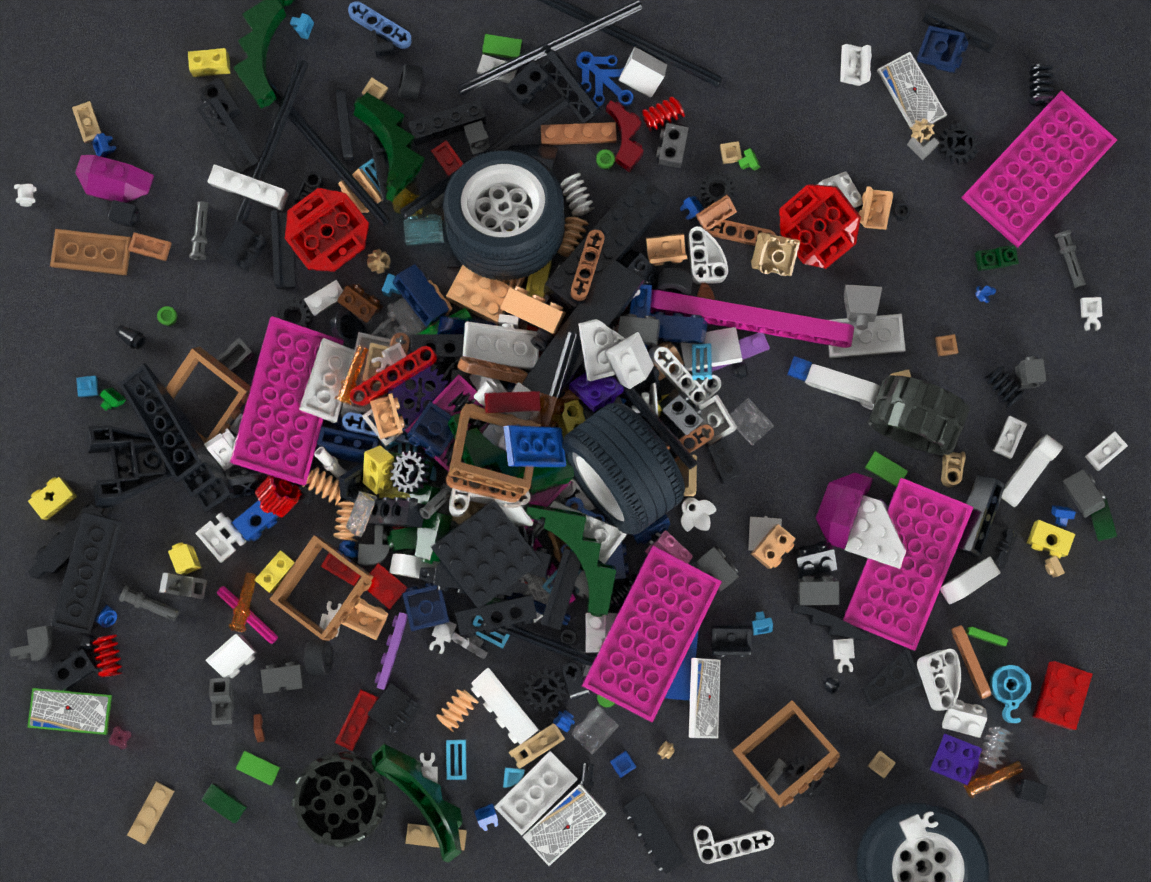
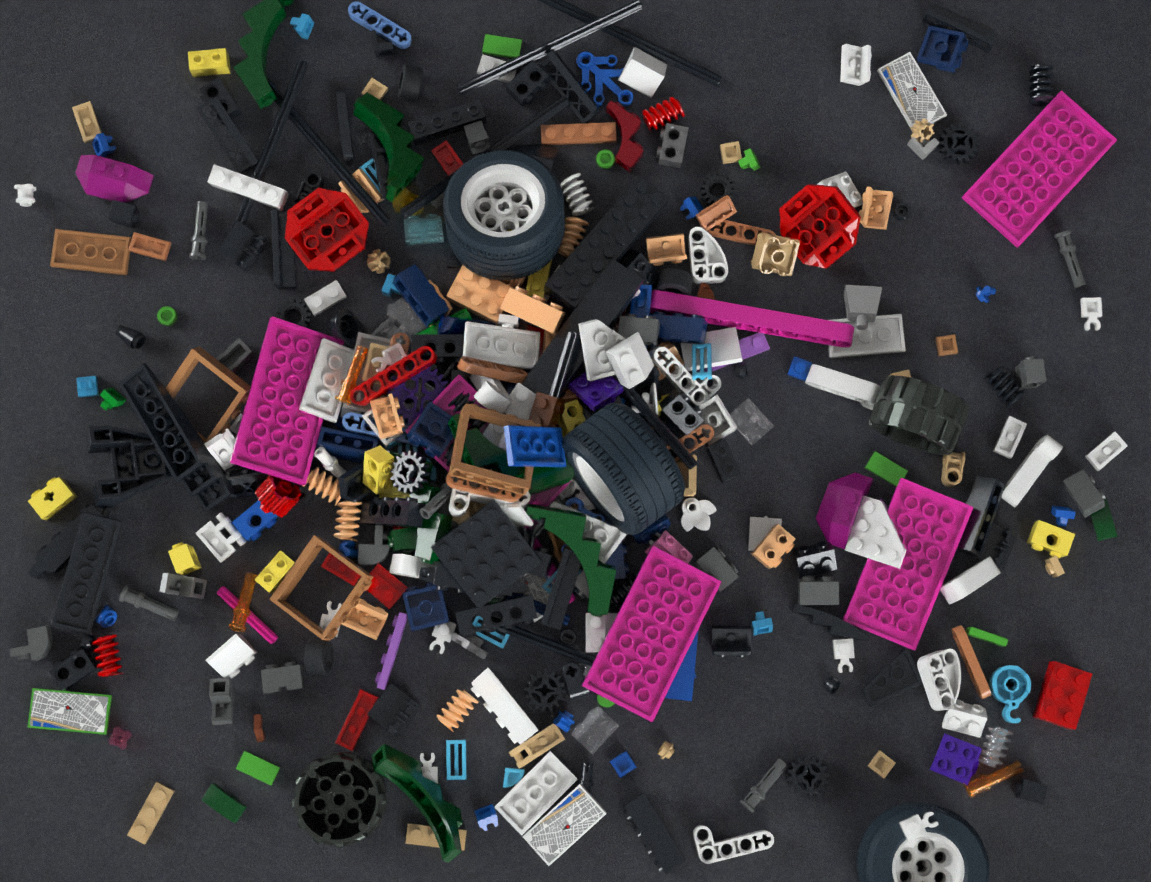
(359, 302): reddish brown bracket -> none
(361, 513): clear bracket -> none
(512, 402): dark red tile -> none
(542, 339): black wheel -> none
(587, 265): nougat beam -> none
(704, 698): tile -> none
(766, 730): medium nougat window -> none
(996, 258): dark green slope -> none

